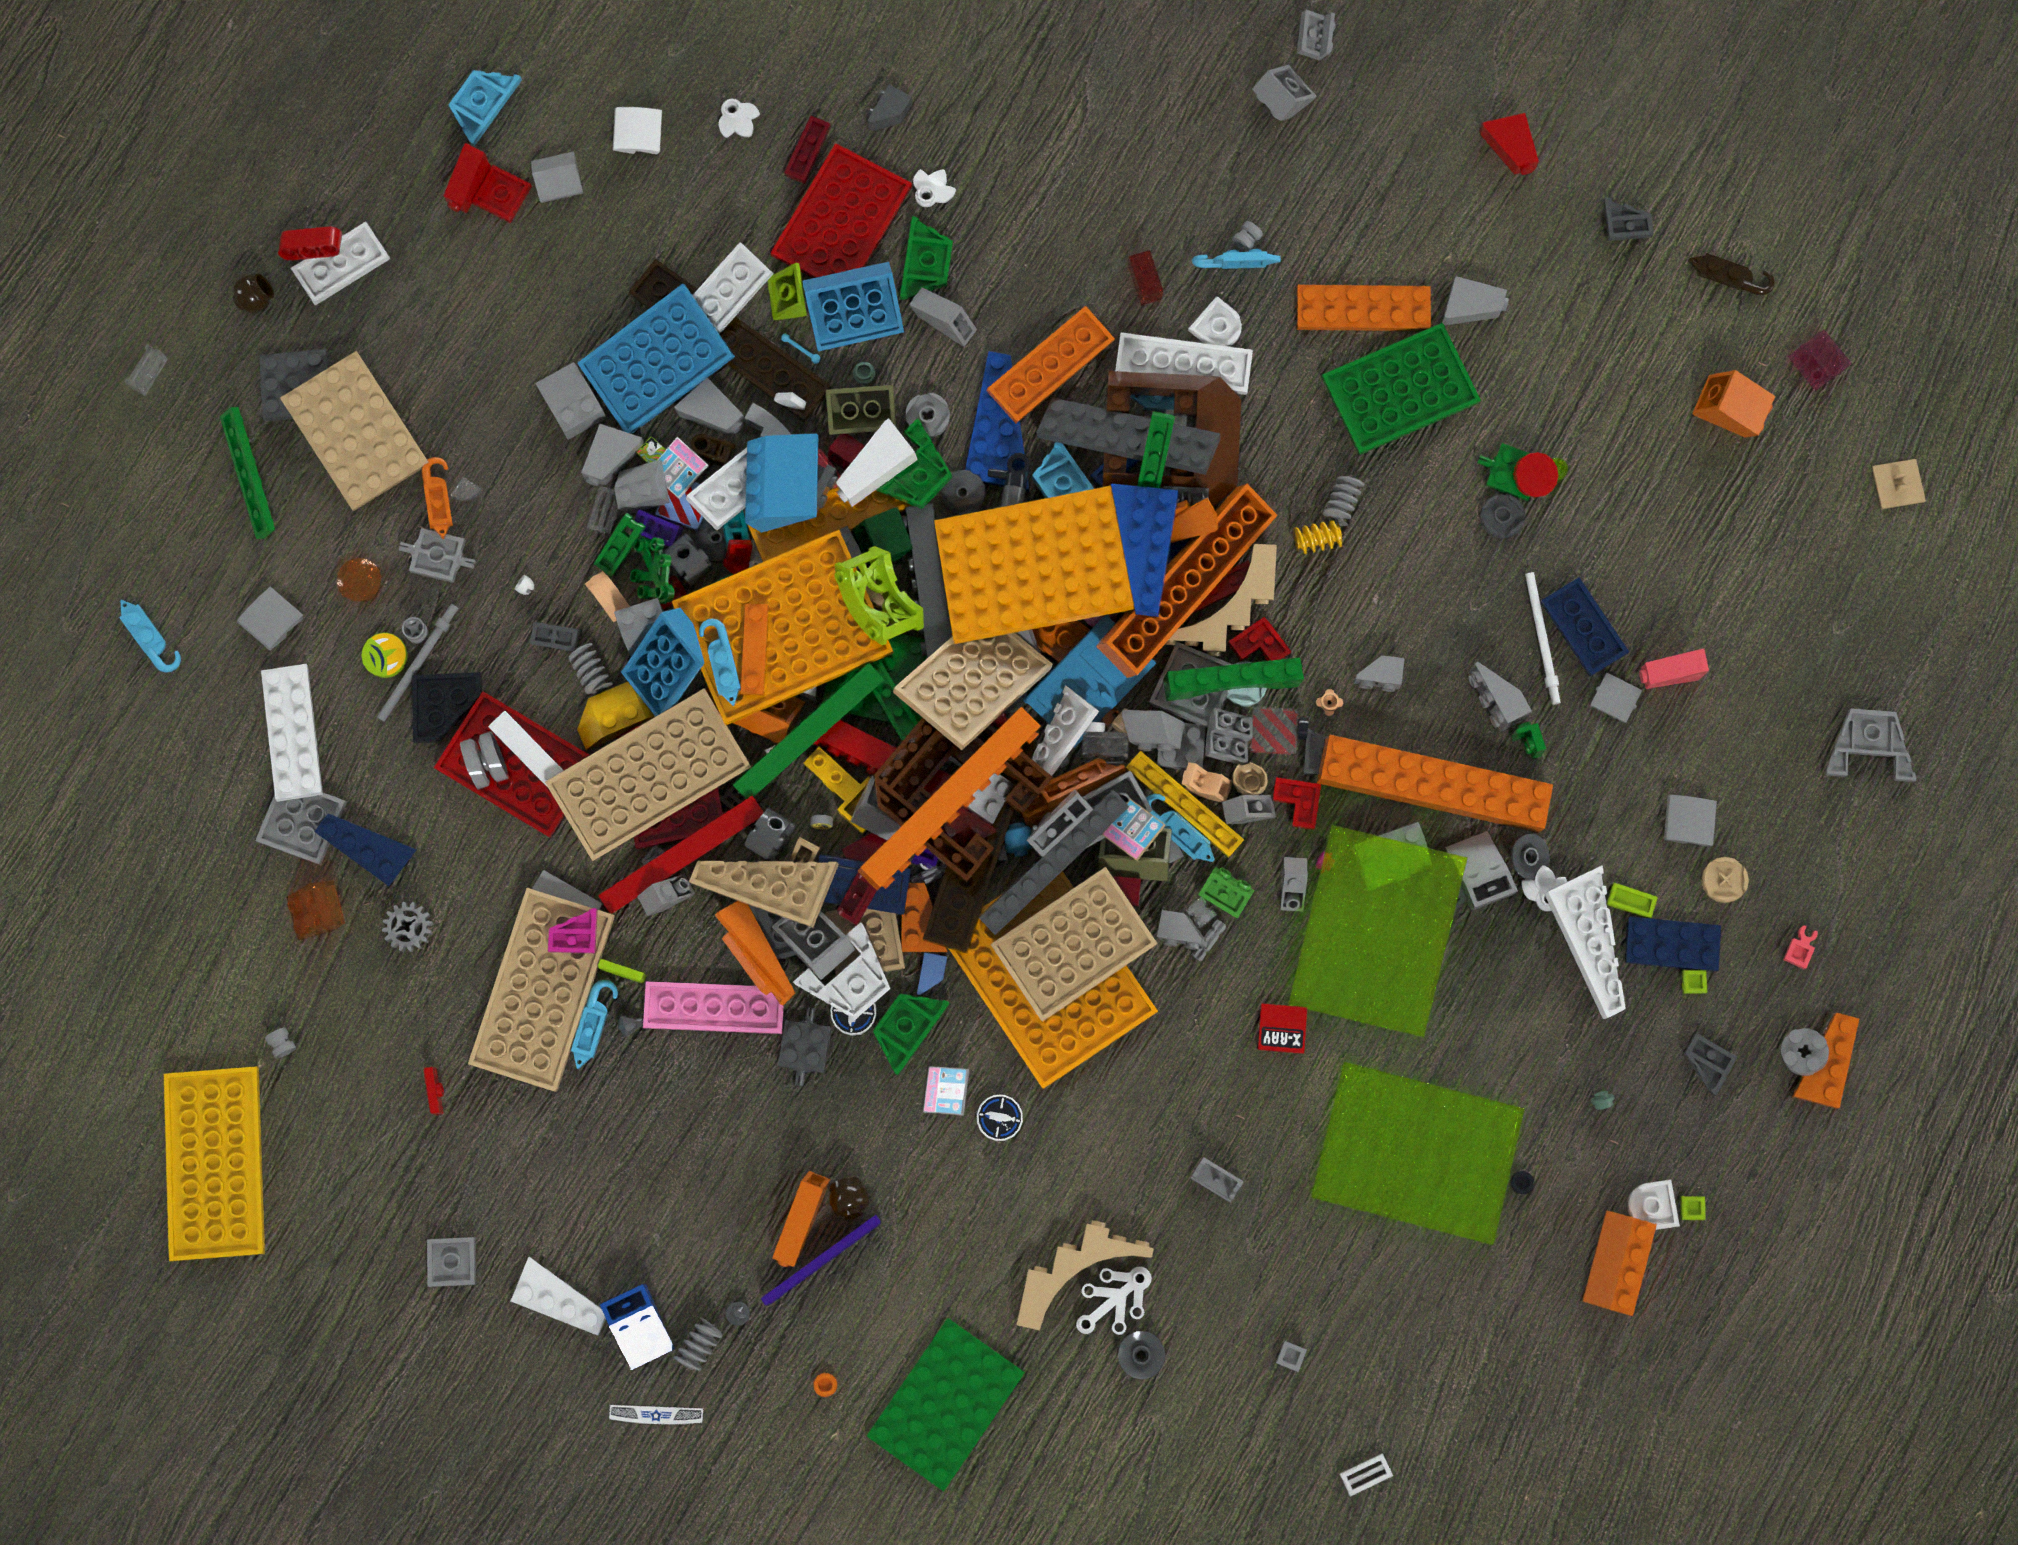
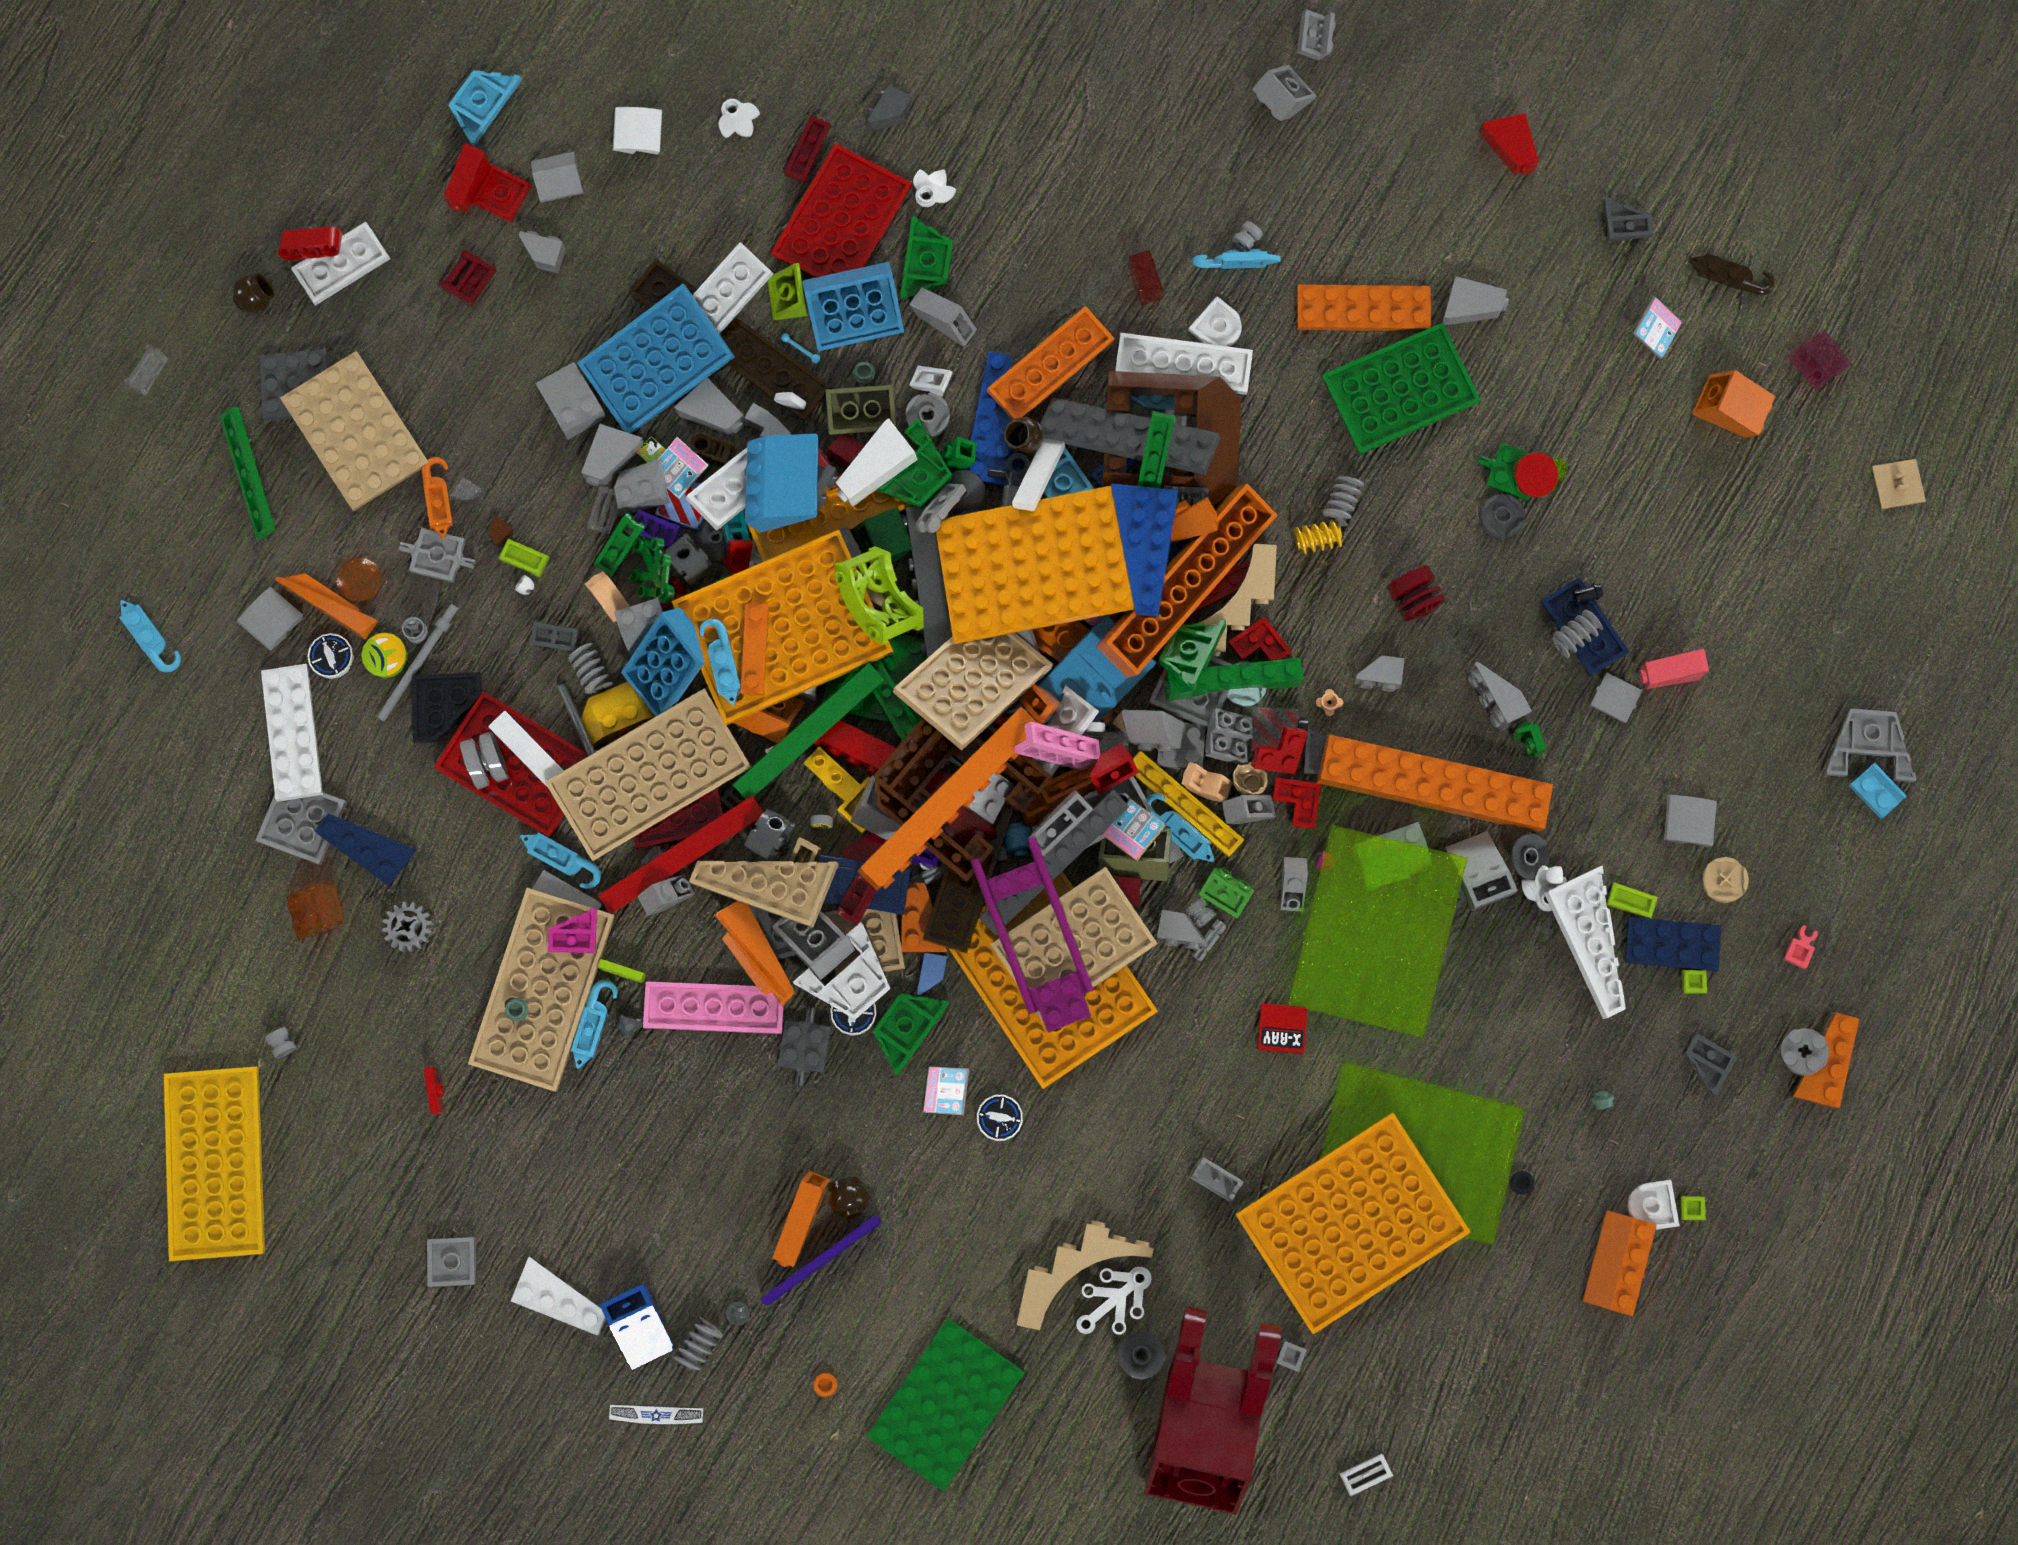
(329, 603): none -> orange wedge
(330, 656): none -> tile
(472, 282): none -> dark red plate
(499, 530): none -> reddish brown tile
(516, 1009): none -> sand green plate
(524, 558): none -> lime tile
(545, 252): none -> light grey slope
(560, 857): none -> medium azure plate
(576, 719): none -> dark grey bar
(931, 379): none -> white slope
(939, 508): none -> light grey hinge
(959, 453): none -> green brick
(1023, 435): none -> dark brown piece
(1038, 474): none -> white tile
(1040, 703): none -> orange slope
(1059, 746): none -> bright pink fence
(1059, 1000): none -> magenta plate
(1113, 768): none -> red slope
(1191, 650): none -> green wing
(1209, 1421): none -> dark red piece
(1285, 756): none -> red plate
(1352, 1223): none -> light orange plate
(1417, 596): none -> dark red wheel
(1551, 679): white bar -> none
(1554, 875): none -> white hinge
(1576, 632): none -> light grey piece
(1588, 593): none -> black pin
(1657, 327): none -> piece
(1877, 790): none -> medium azure plate

